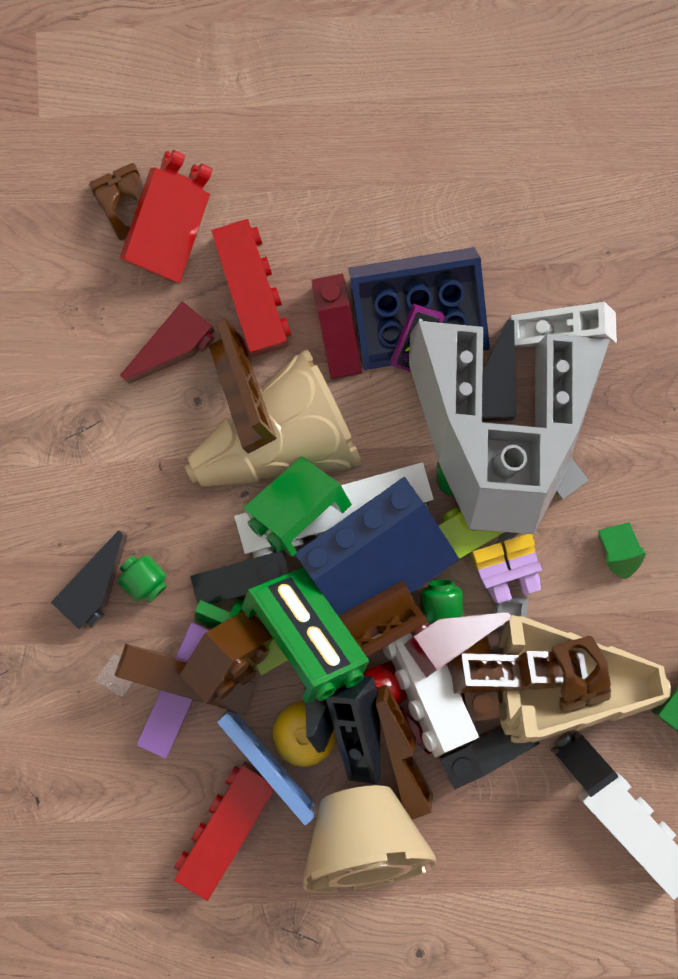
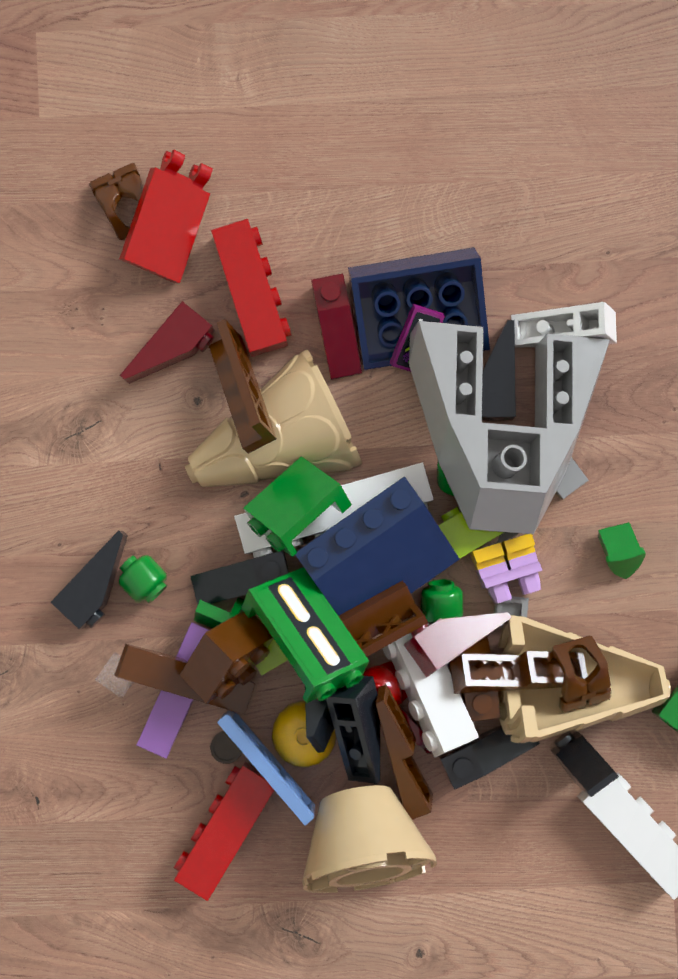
(224, 749): none -> dark brown piece

